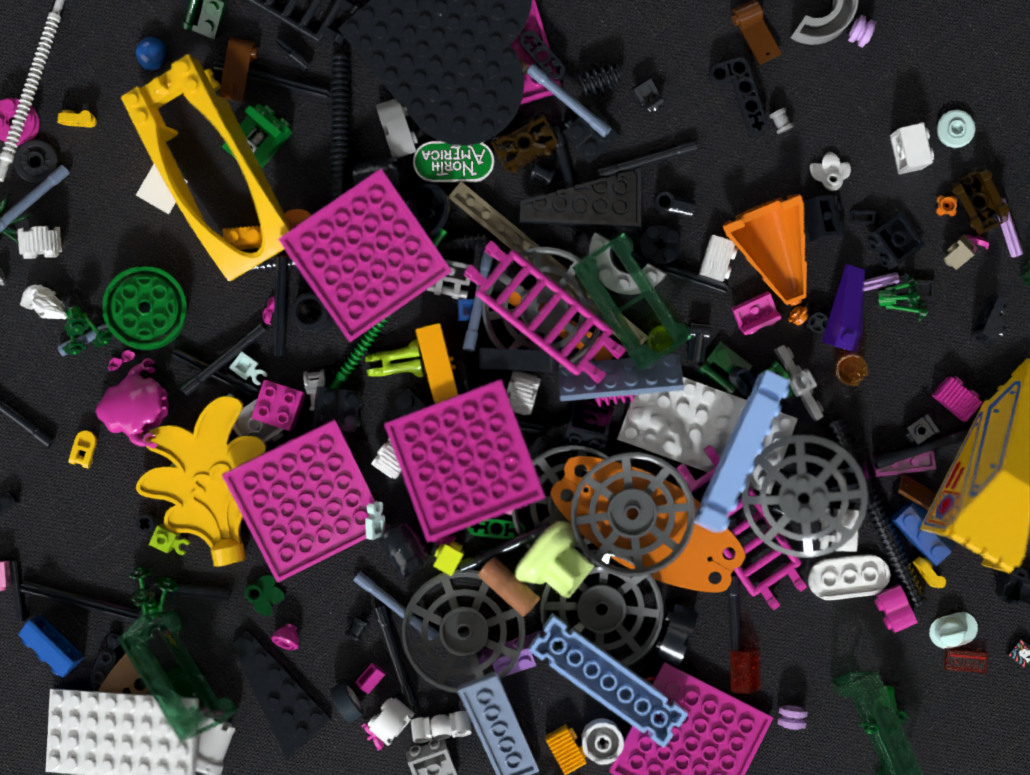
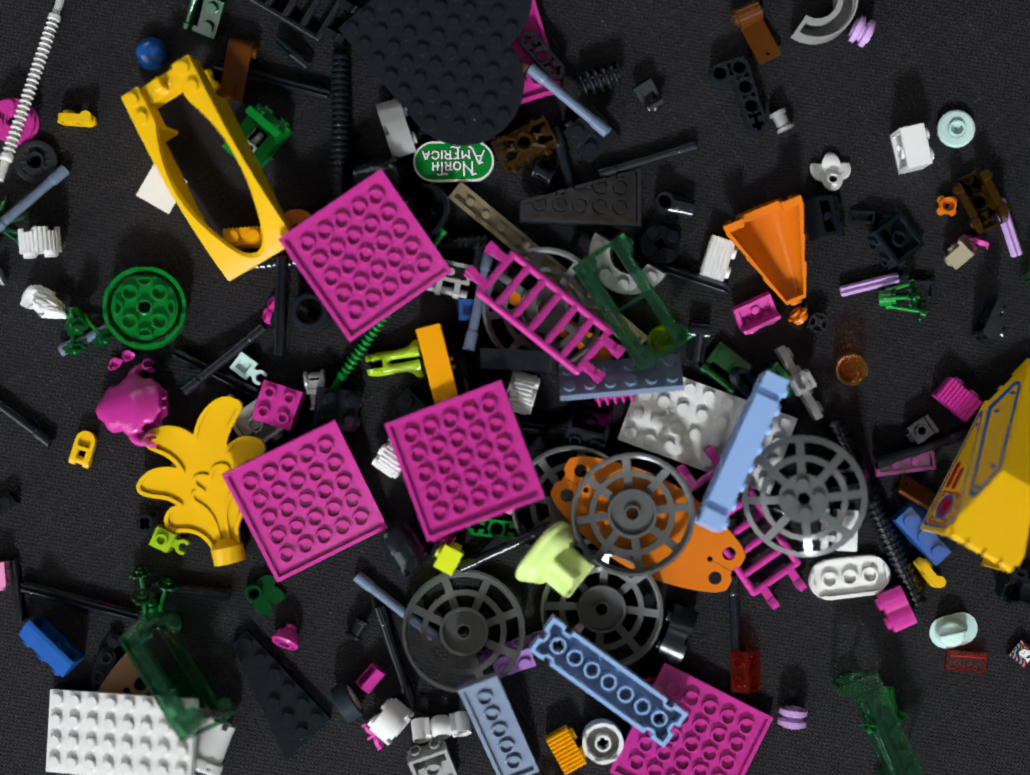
(376, 522): light aqua plate -> none
(513, 590): nougat piece -> none
(846, 318): dark purple wedge -> none

